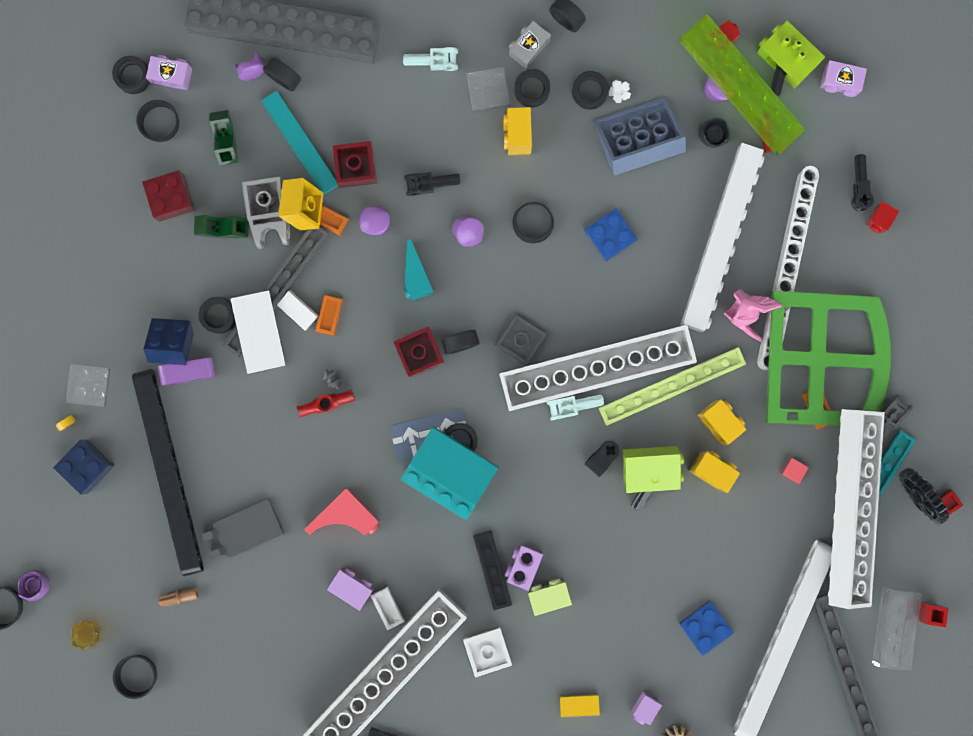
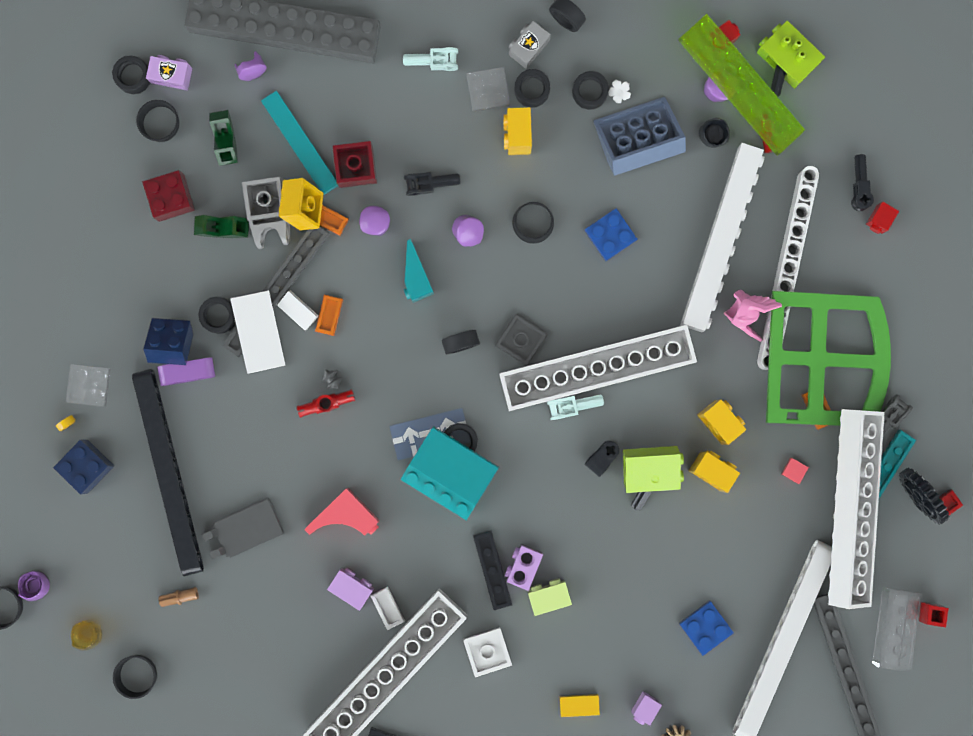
(282, 74): black tyre -> none
(418, 352): dark red brick -> none
(672, 386): yellowish green tile -> none
(843, 78): lavender brick -> none

